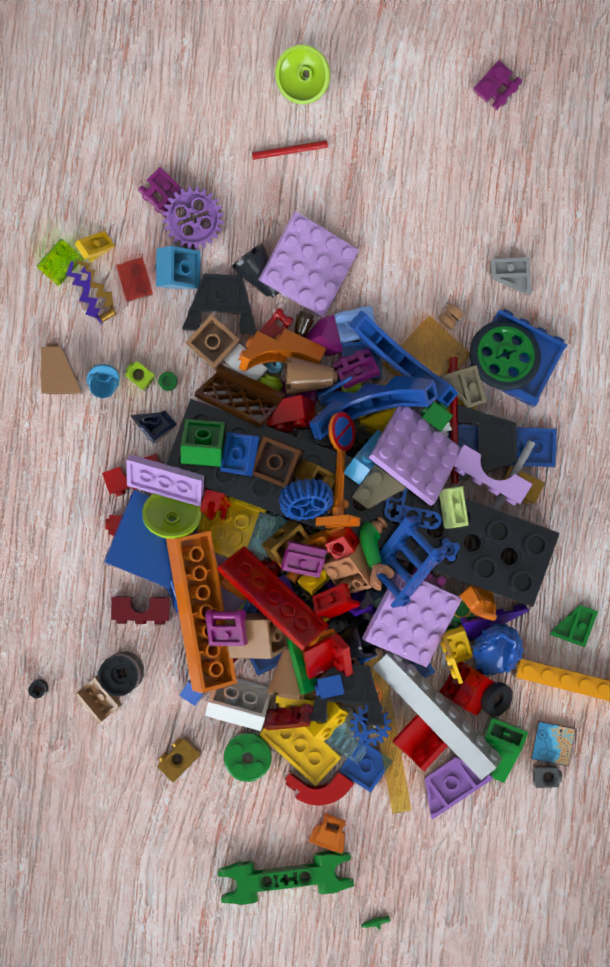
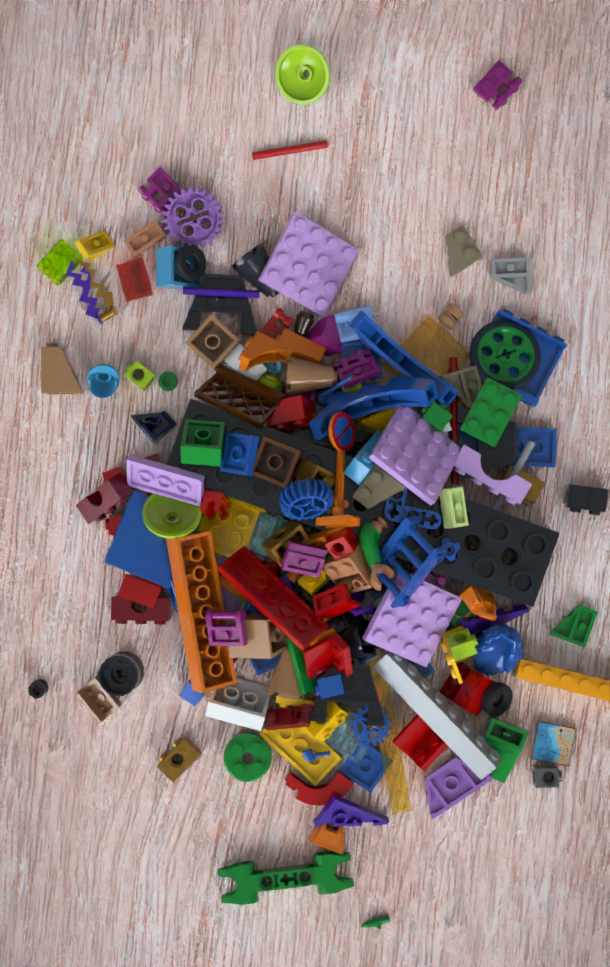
(104, 501): none -> dark red arch
(140, 591): none -> red panel
(145, 238): none -> nougat plate
(181, 266): none -> black tyre
(221, 292): none -> dark purple bar
(310, 756): none -> blue hand
(344, 812): none -> dark purple wing
(461, 250): none -> dark tan wing
(462, 644): none -> lime brick
(491, 412): none -> green brick
(586, 498): none -> black brick

